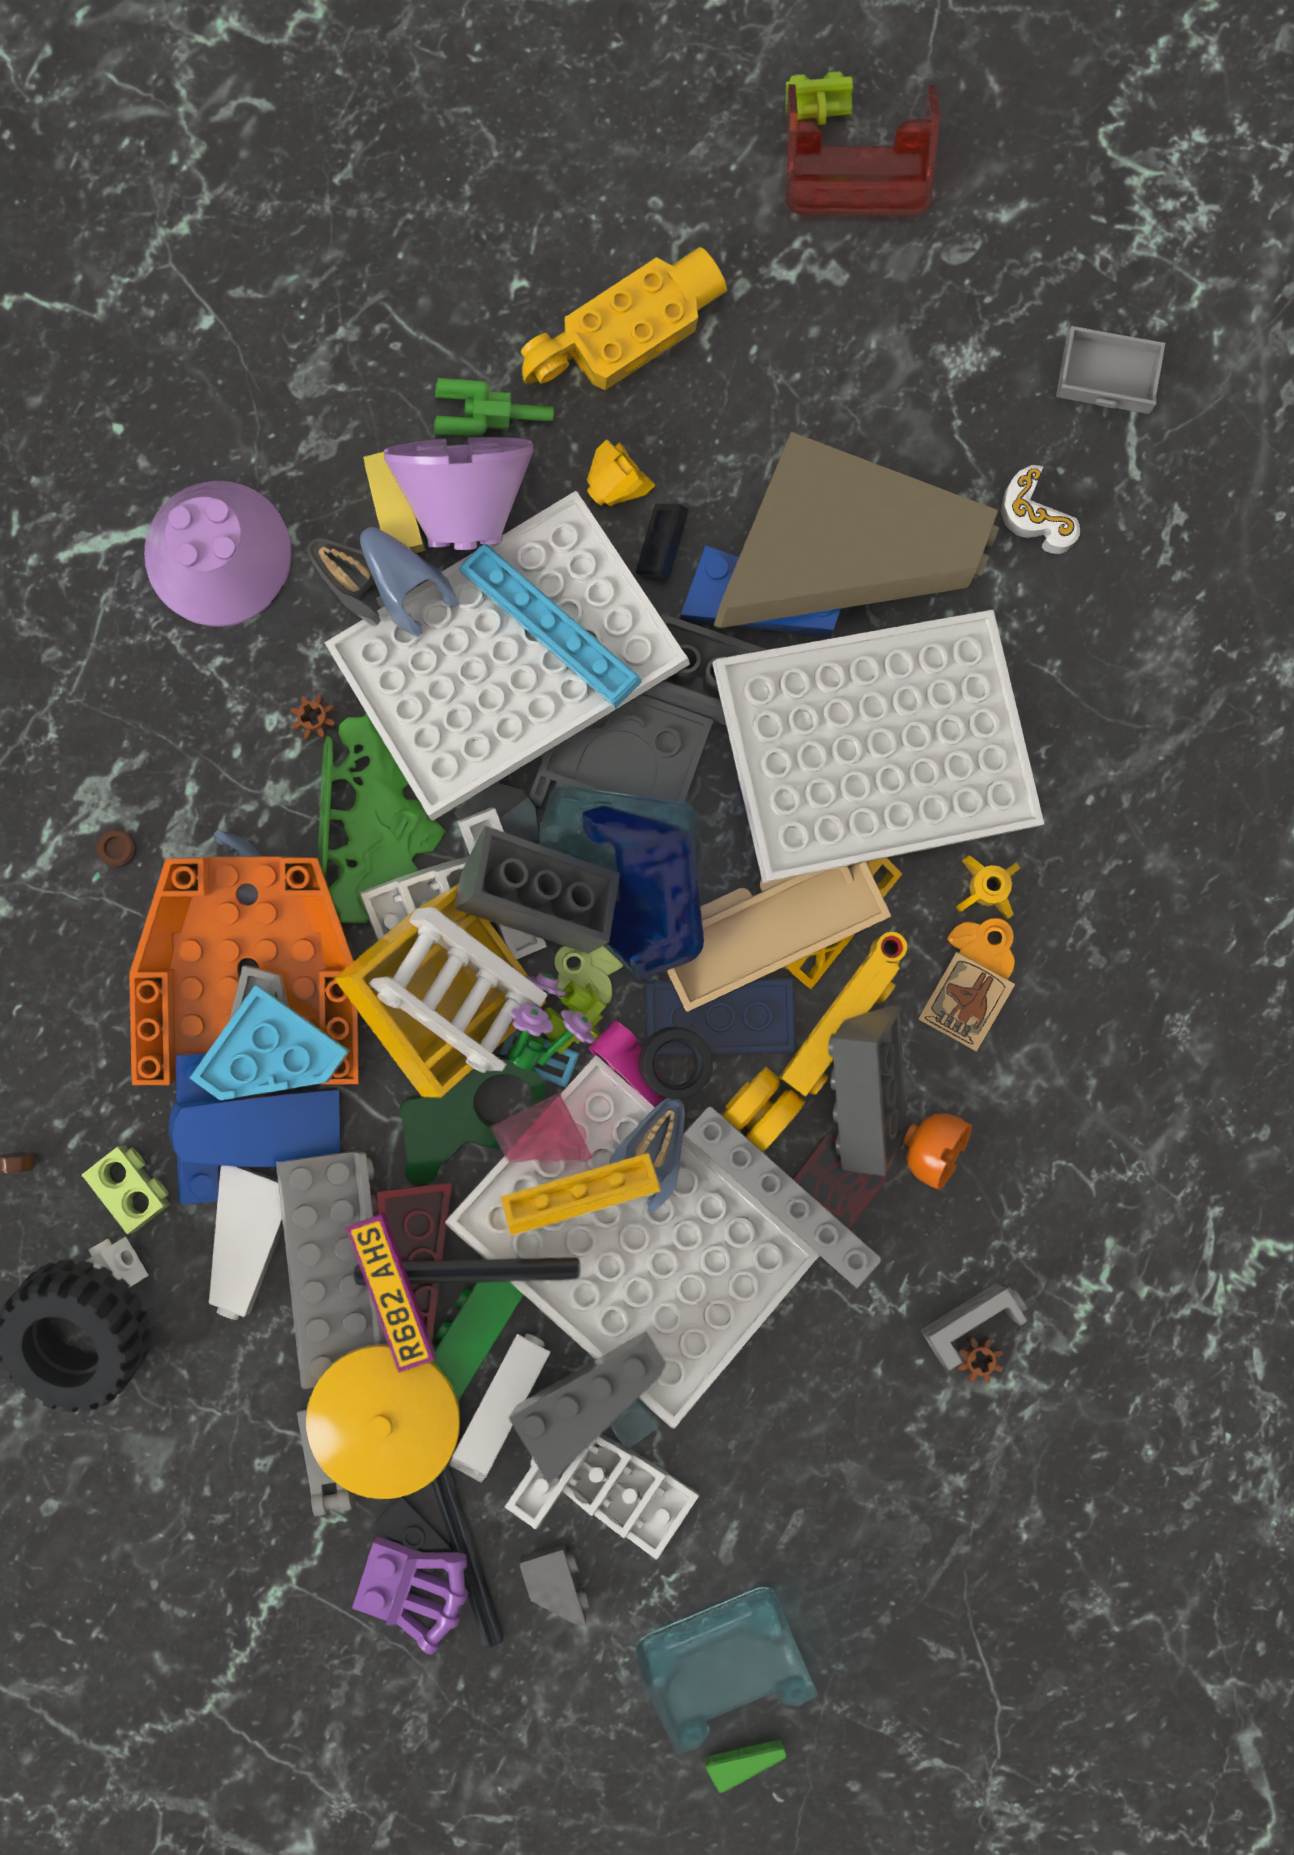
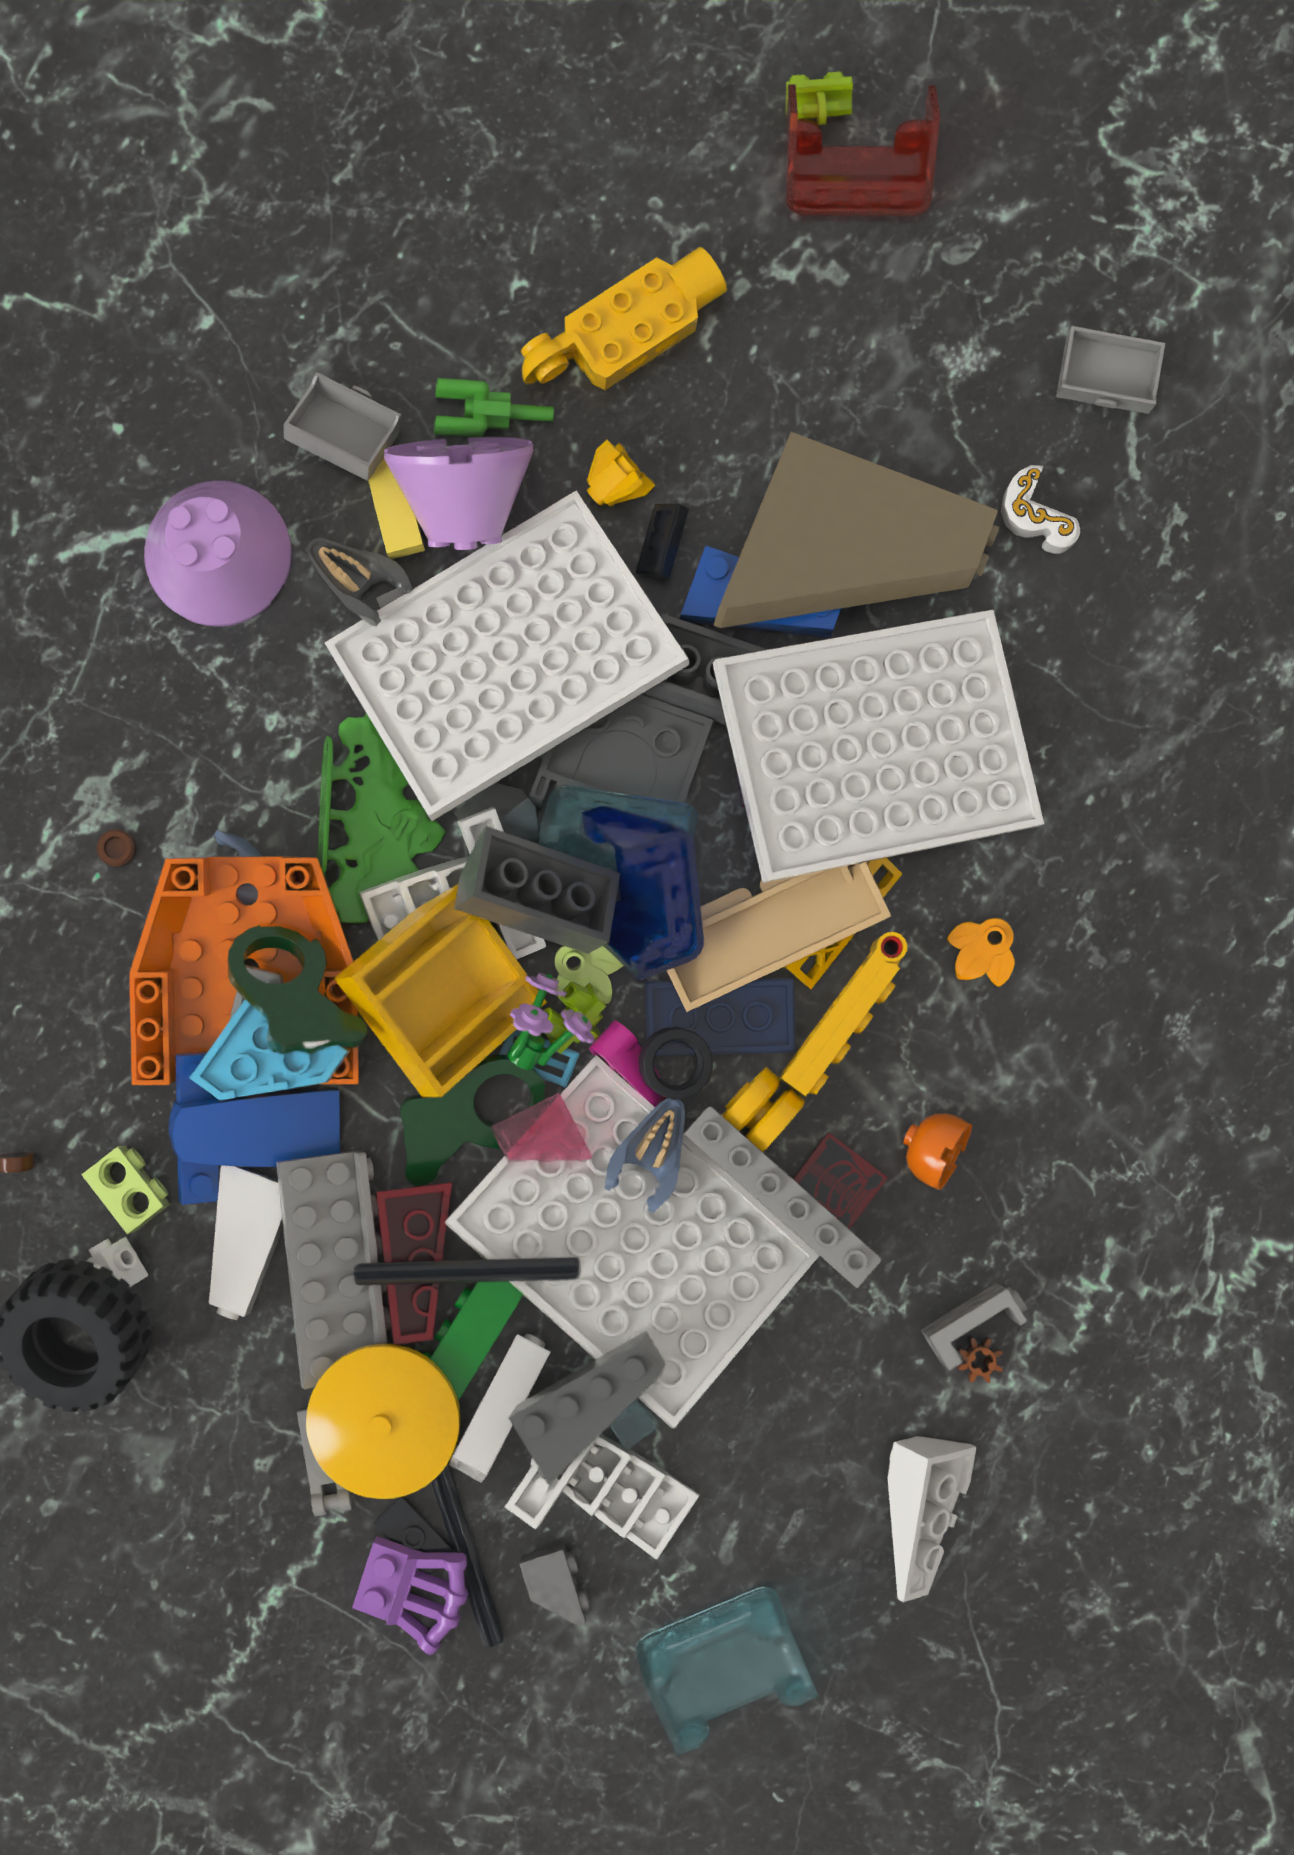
(294, 1010): none -> dark green animal
(323, 718): dark orange gear -> none
(342, 426): none -> light grey container
(391, 1292): tile -> none
(399, 571): sand blue animal -> none
(491, 973): white fence -> none
(550, 625): medium azure tile -> none
(580, 1194): yellow fence -> none
(738, 1765): bright green slope -> none
(869, 1090): dark grey slope -> none
(922, 1493): none -> white wedge
(966, 1001): sticker -> none
(980, 891): yellow brick -> none

